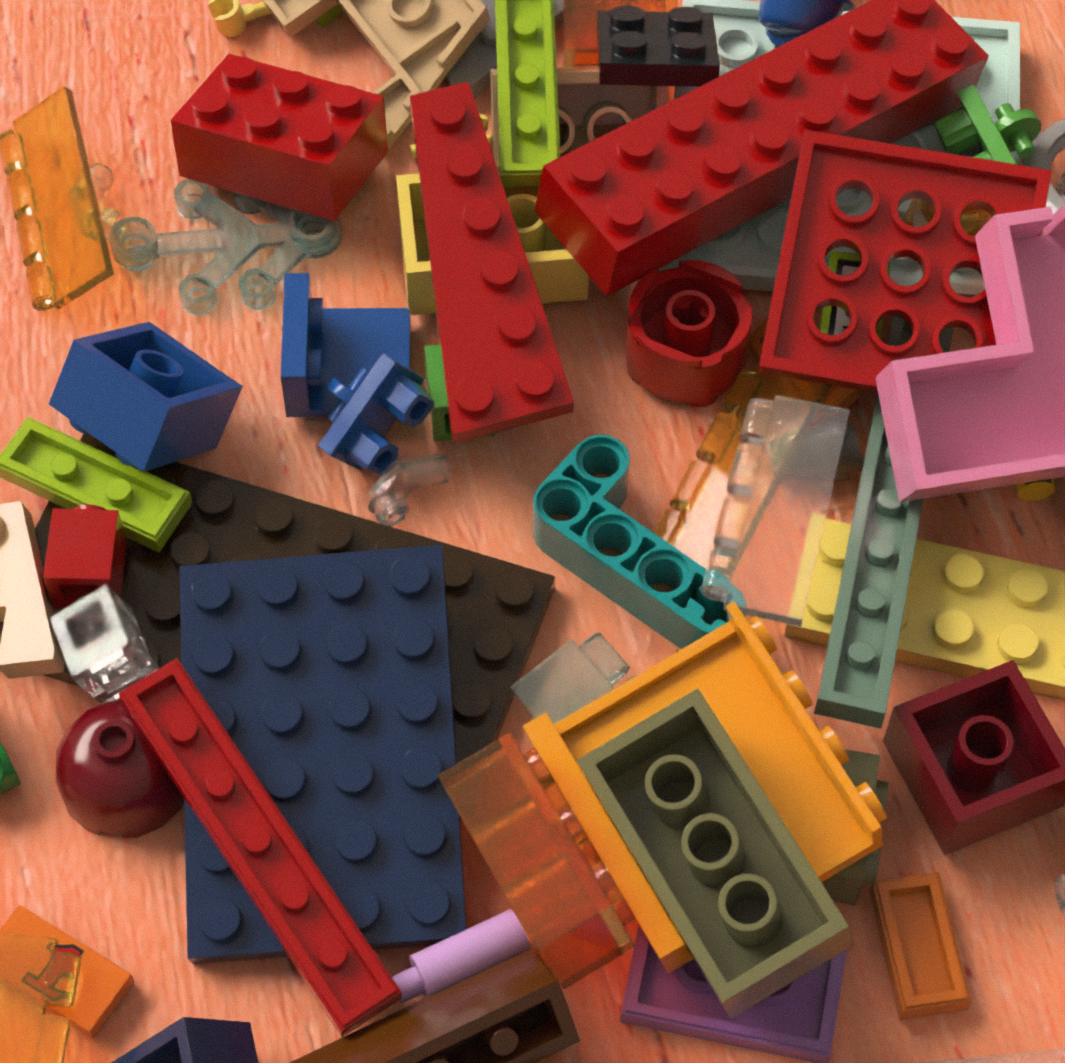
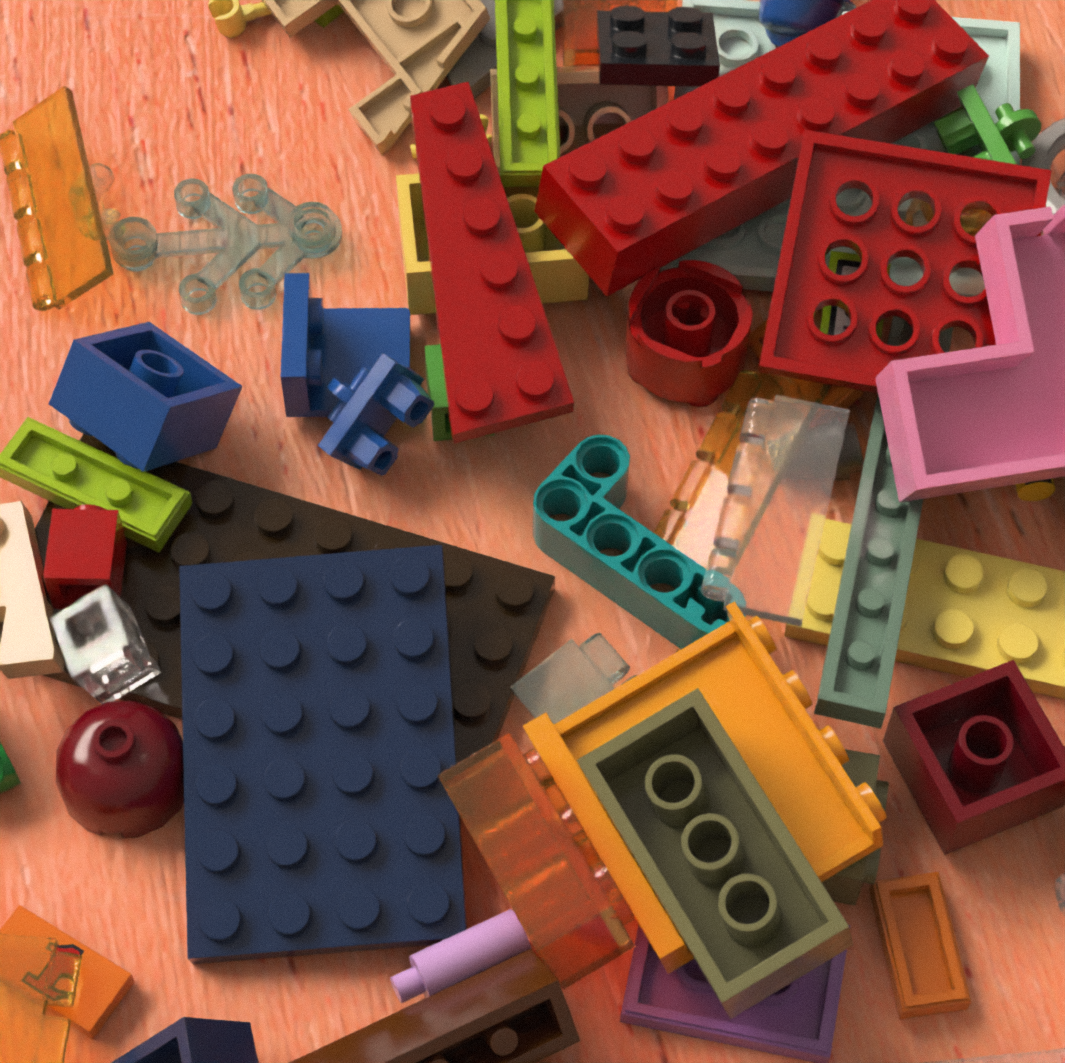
(260, 848): red tile -> none
(280, 136): red brick -> none
(389, 492): clear arm -> none

